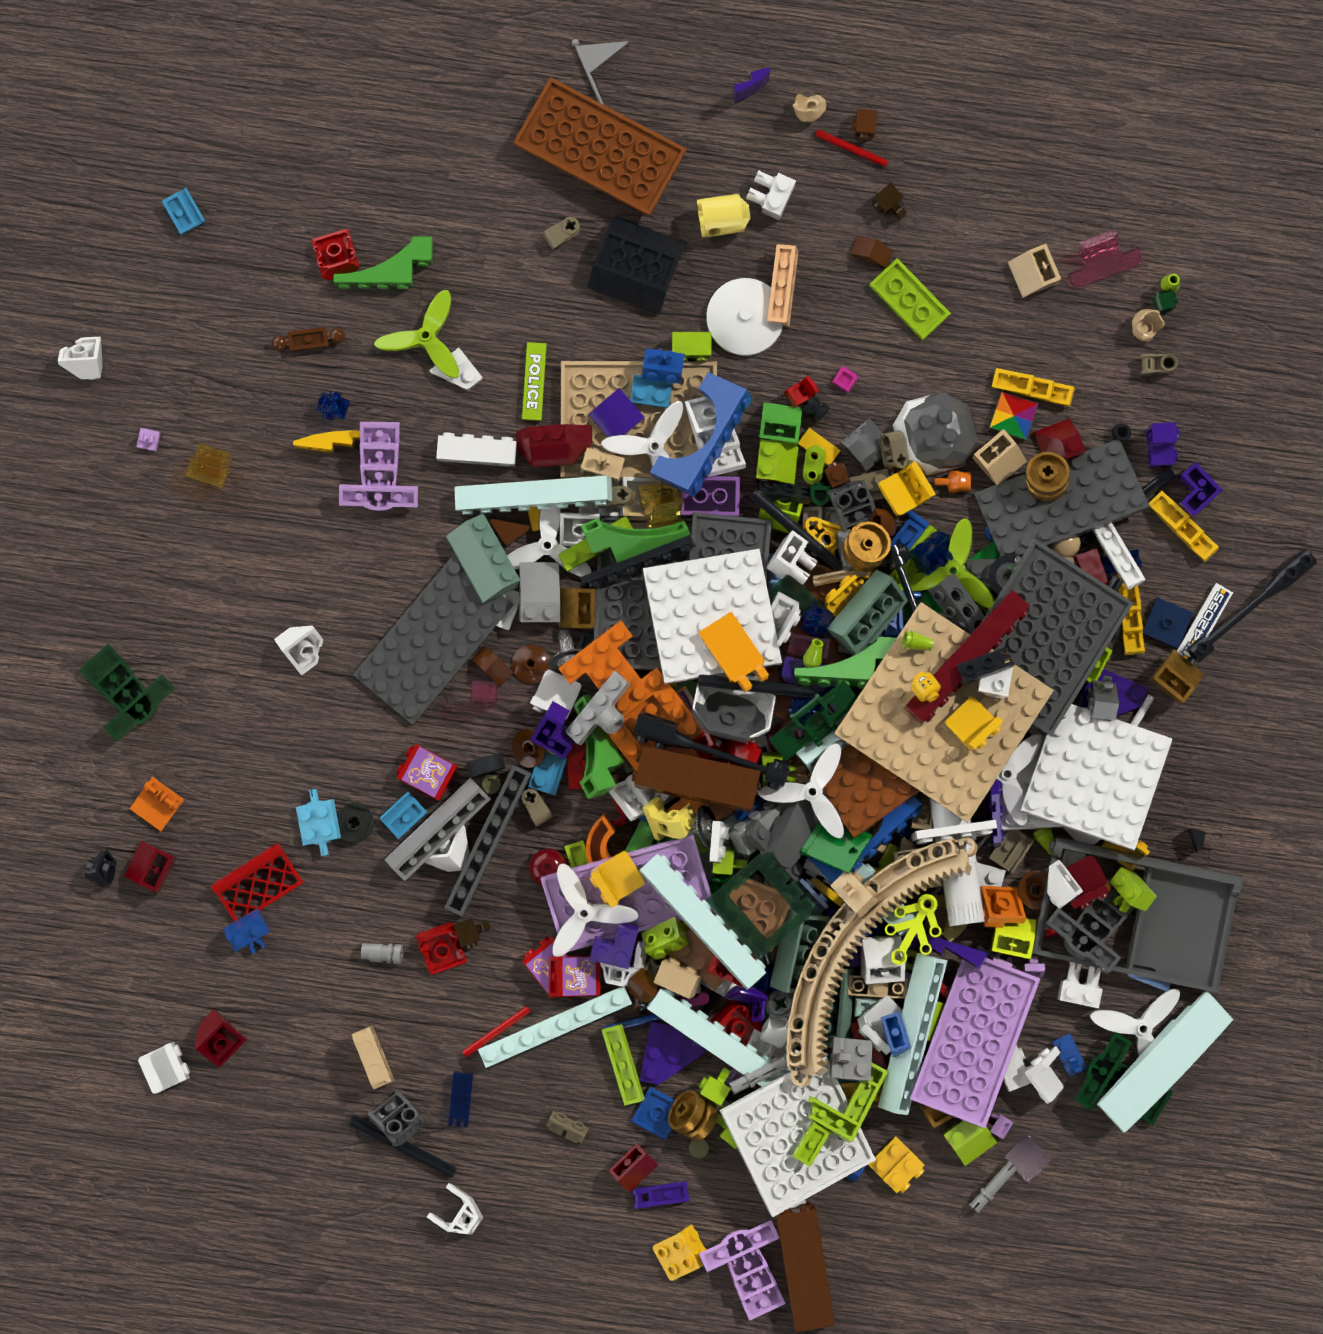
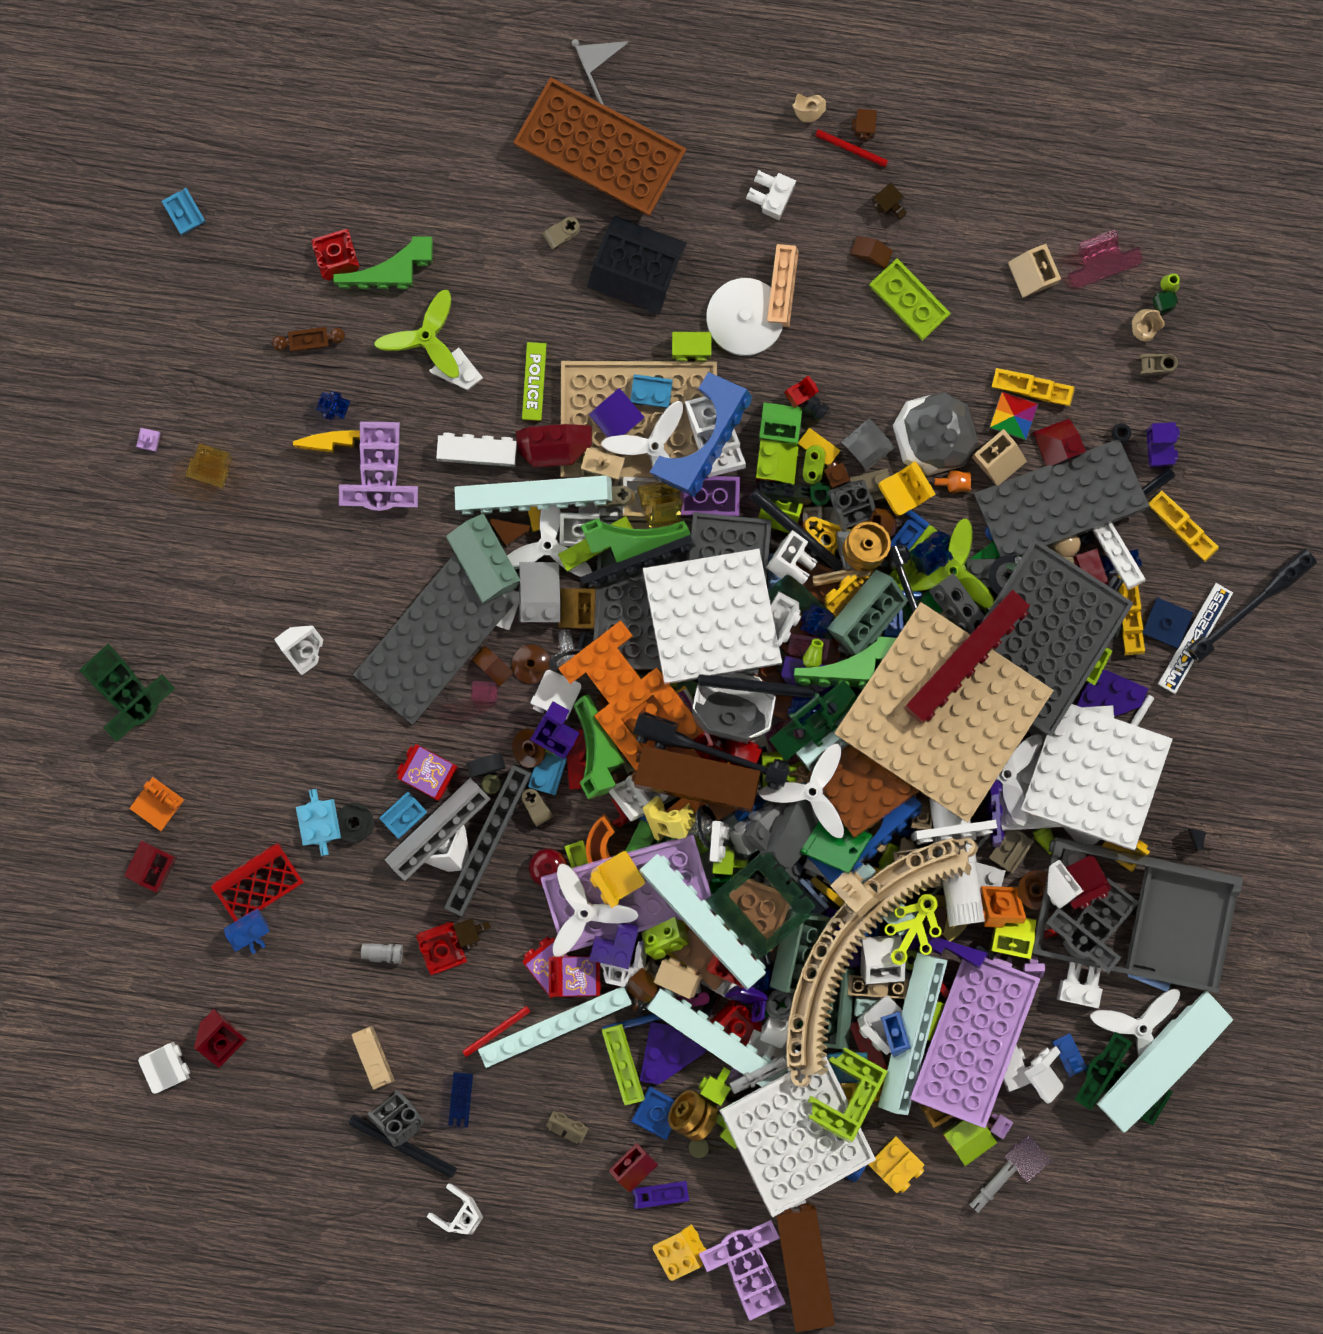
(83, 358): white slope -> none
(101, 871): black piece -> none
(600, 710): light grey plate -> none
(663, 366): blue brick -> none
(722, 215): light yellow cylinder -> none
(733, 650): light orange tile -> none
(757, 80): dark purple slope -> none
(811, 1144): lime plate -> none
(845, 379): dark pink tile -> none
(851, 1059): light grey hinge -> none
(892, 448): dark tan piece -> none
(916, 641): lime cone -> none
(925, 686): yellow head -> none
(973, 724): yellow bracket -> none
(984, 665): black hinge -> none
(996, 684): white brick -> none
(1047, 476): pearl gold wheel -> none
(1103, 699): dark grey brick -> none
(1132, 890): lime brick -> none
(1177, 677): pearl gold slope -> none
(1202, 489): dark purple brick -> none

